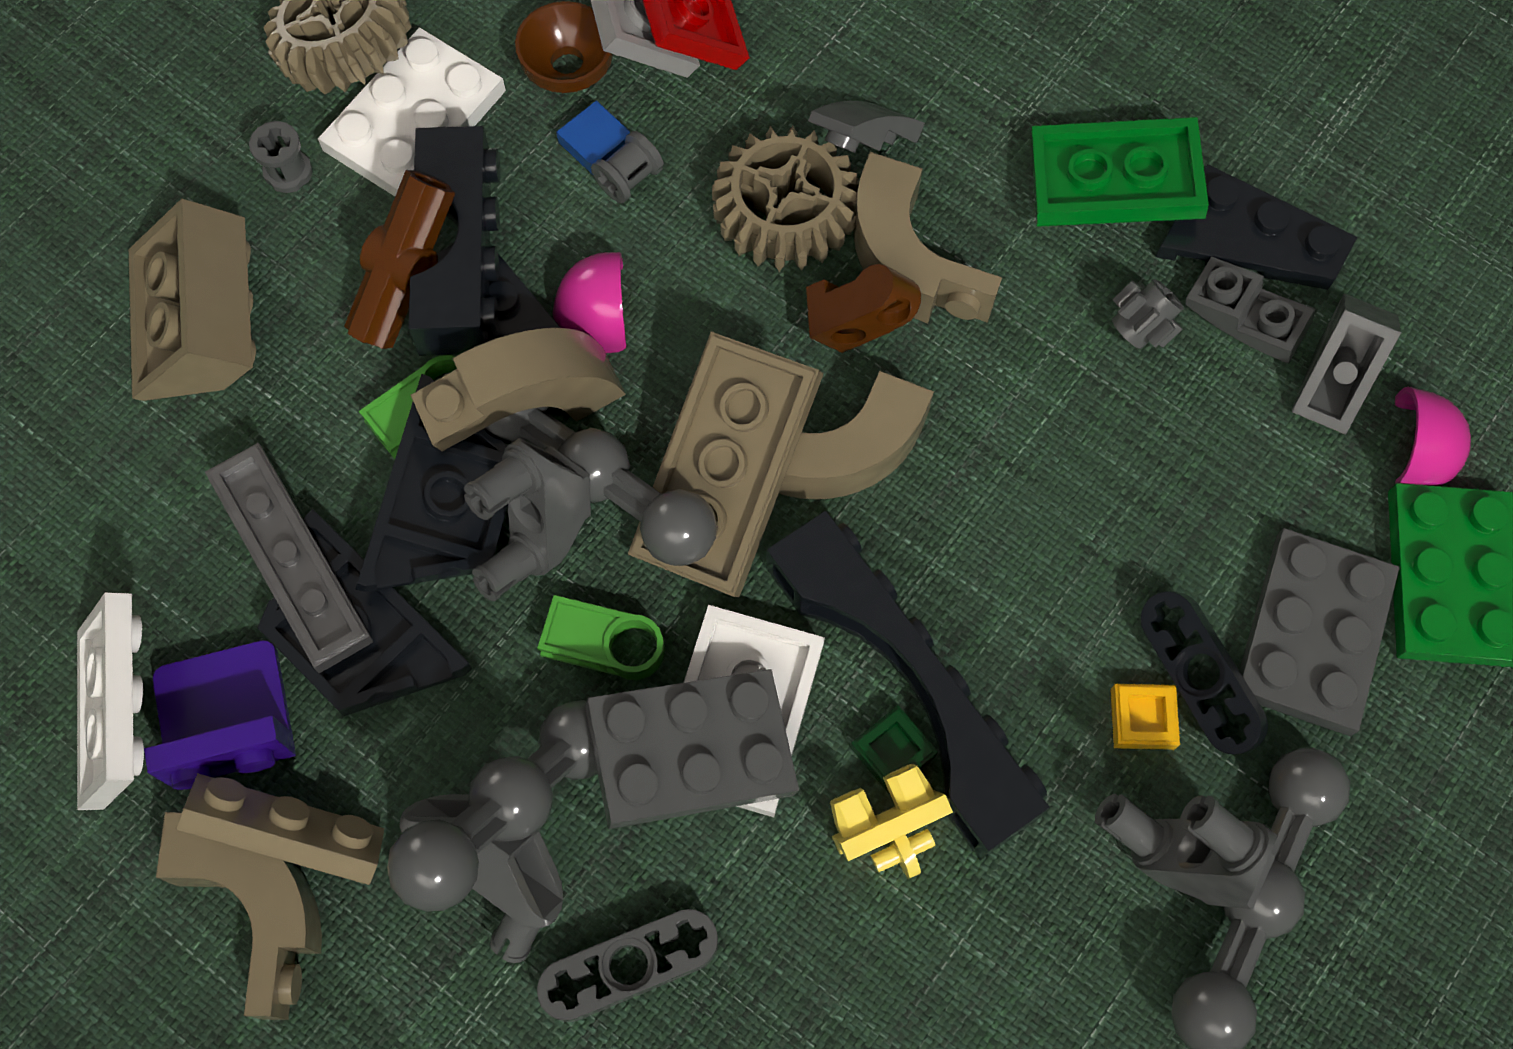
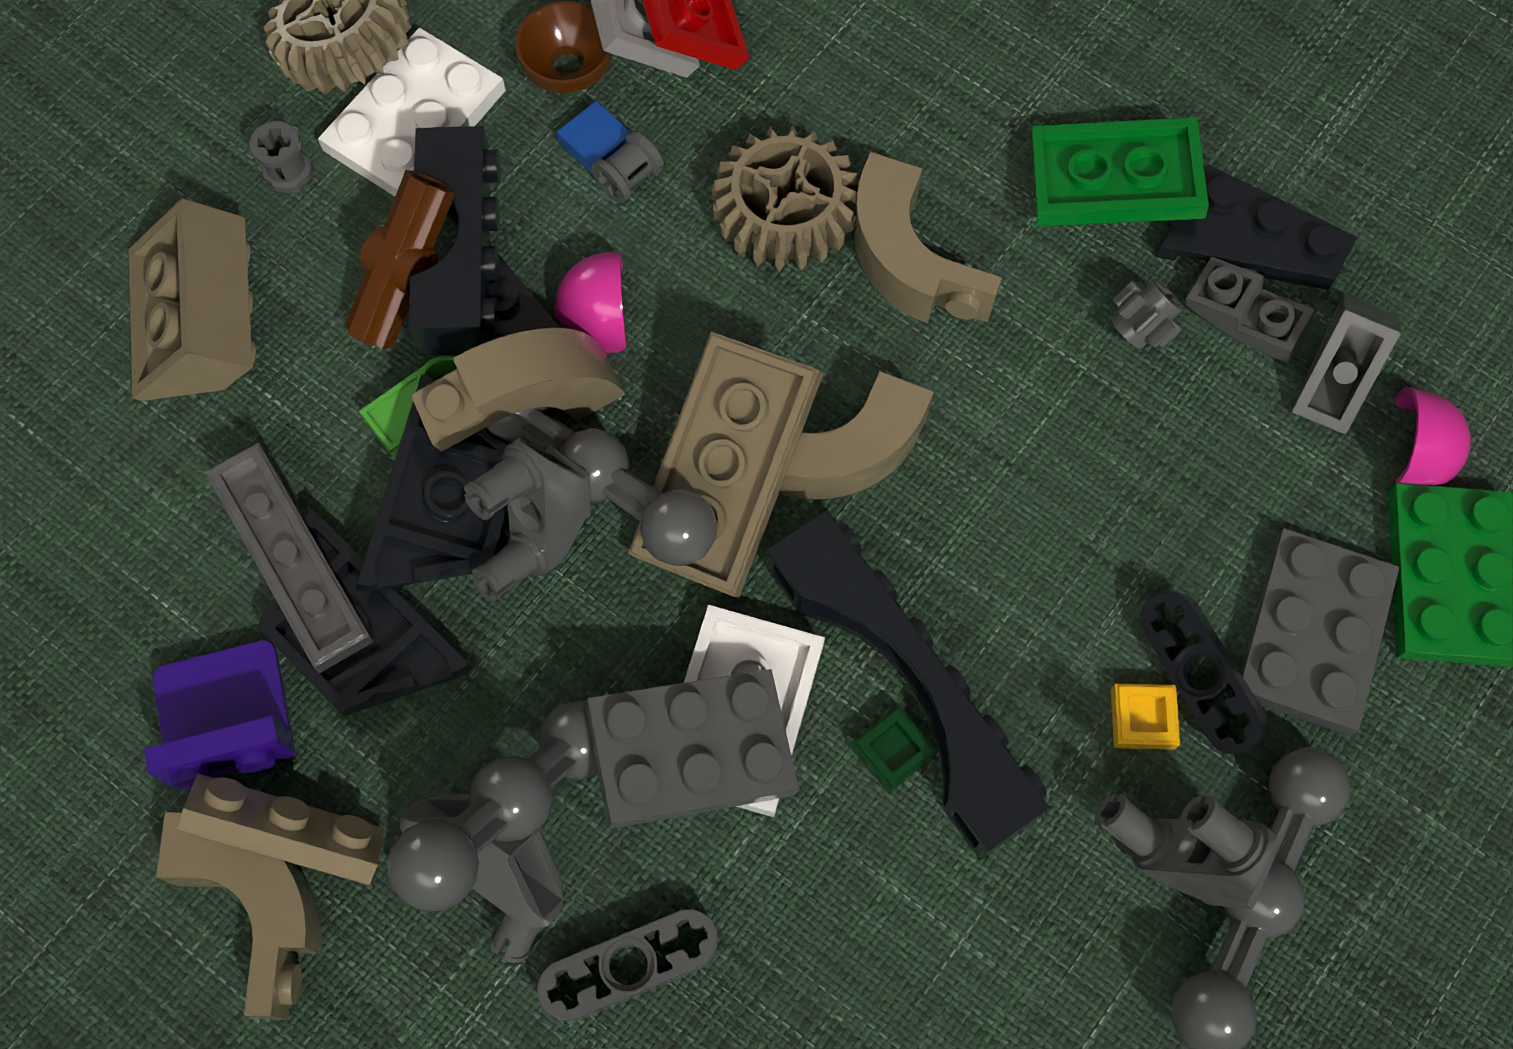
(106, 702): white plate -> none
(585, 636): bright green piece -> none
(861, 309): reddish brown leg -> none
(865, 124): dark grey slope -> none
(914, 807): light yellow hips -> none

